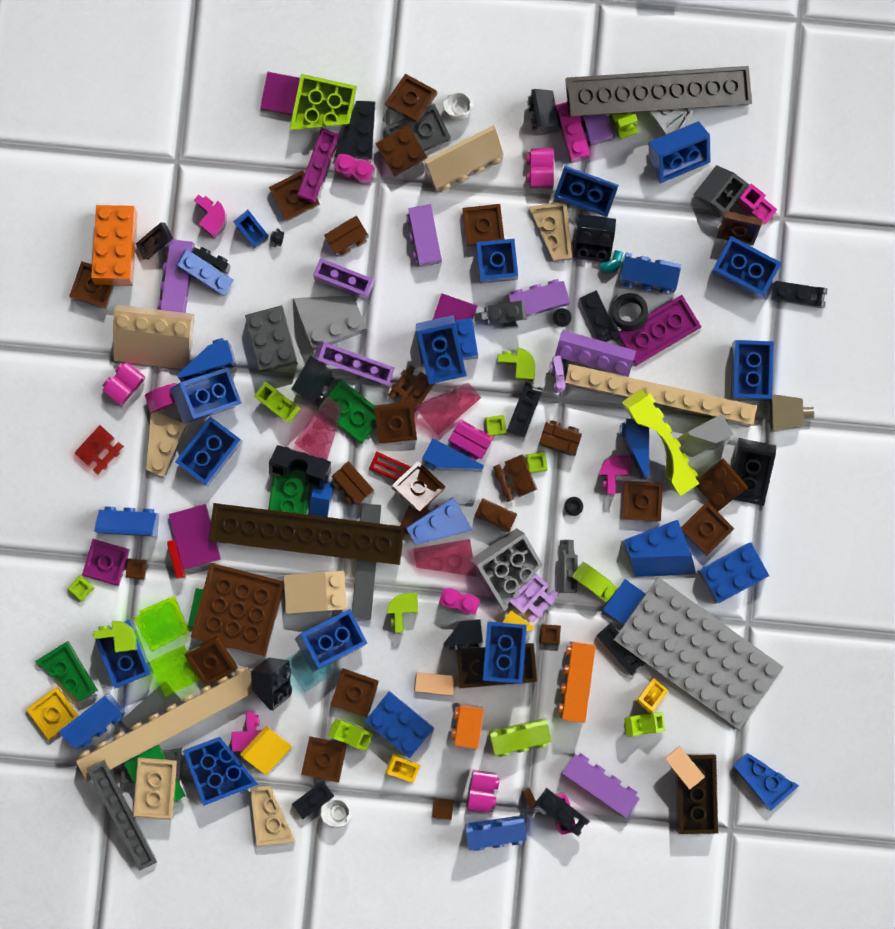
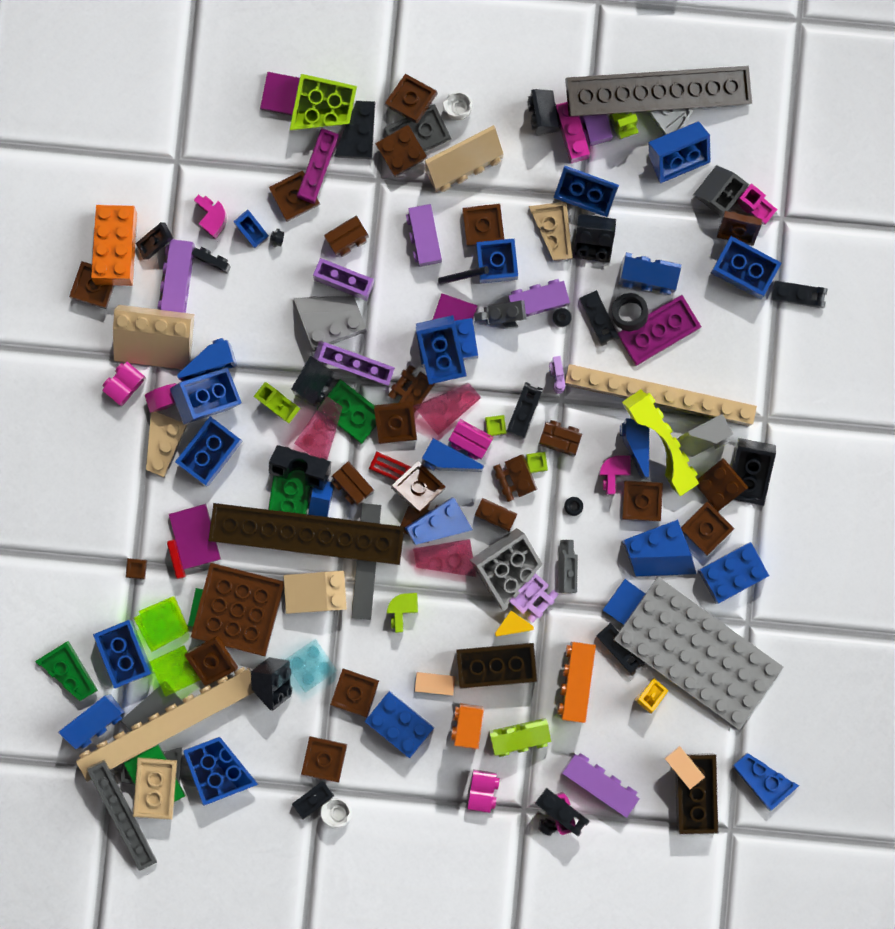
(52, 713): yellow tile -> none
(80, 588): lime tile -> none
(95, 445): clear red plate -> none
(106, 562): magenta tile -> none
(123, 635): lime brick -> none
(127, 522): blue slope -> none
(204, 272): plate -> none
(242, 739): dark pink brick -> none
(266, 750): yellow tile -> none
(268, 818): tan wing -> none
(271, 339): dark grey brick -> none
(331, 640): blue brick -> none
(350, 734): lime brick -> none
(359, 170): dark pink brick -> none
(402, 768): yellow slope -> none
(443, 808): reddish brown tile -> none
(463, 275): none -> black bar
(464, 602): dark pink brick -> none
(467, 633): black slope -> none
(496, 832): blue wedge -> none
(504, 652): blue brick -> none
(524, 363): lime brick -> none
(529, 797): reddish brown tile -> none
(541, 168): dark pink brick -> none
(547, 826): none -> black plate
(550, 634): reddish brown tile -> none
(594, 581): lime brick -> none
(595, 353): medium lavender brick -> none
(612, 265): teal arm -> none
(644, 724): lime brick -> none
(752, 370): blue brick -> none
(788, 413): dark tan torso -> none

